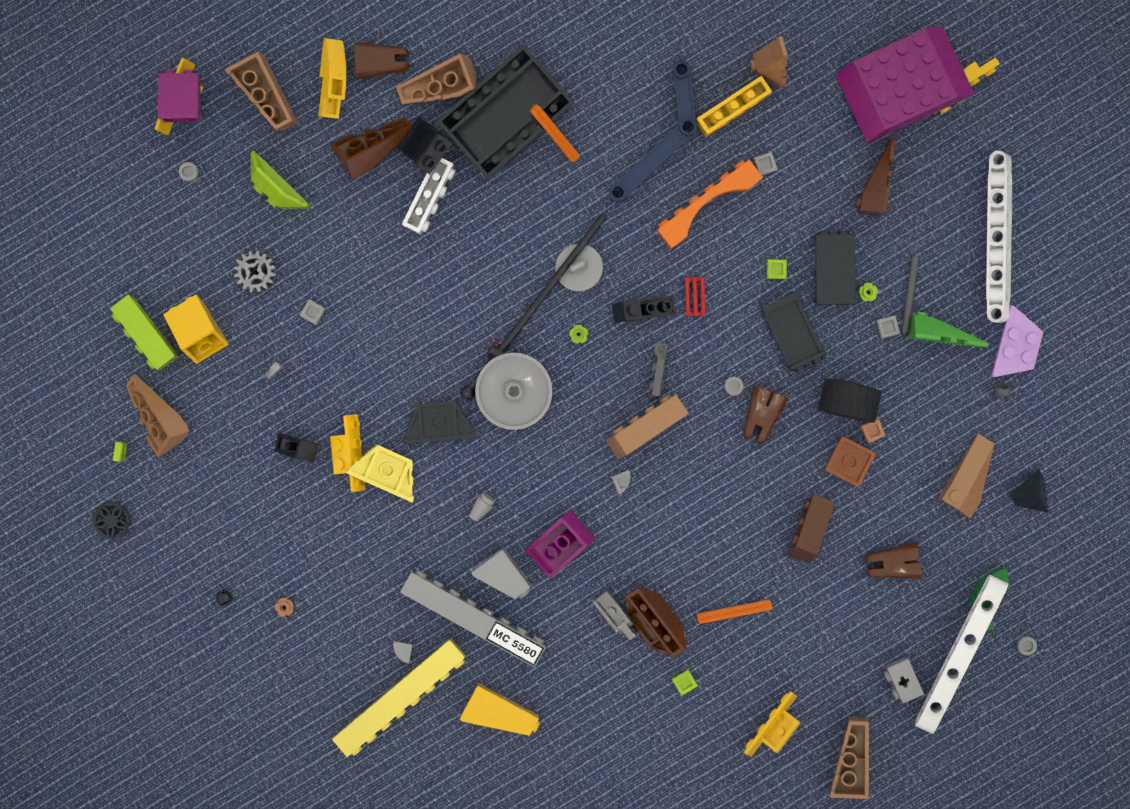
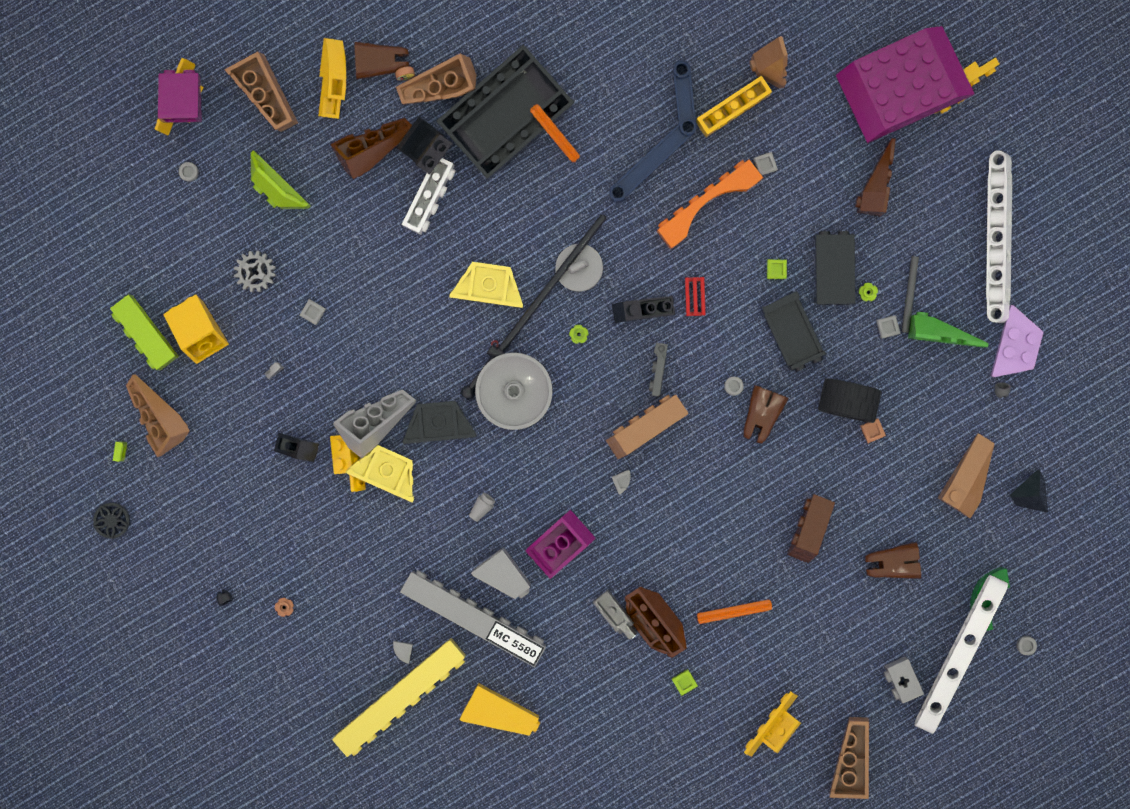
(369, 425): none -> light grey wedge
(404, 73): none -> nougat tile
(488, 285): none -> light yellow wing
(850, 461): dark orange plate -> none

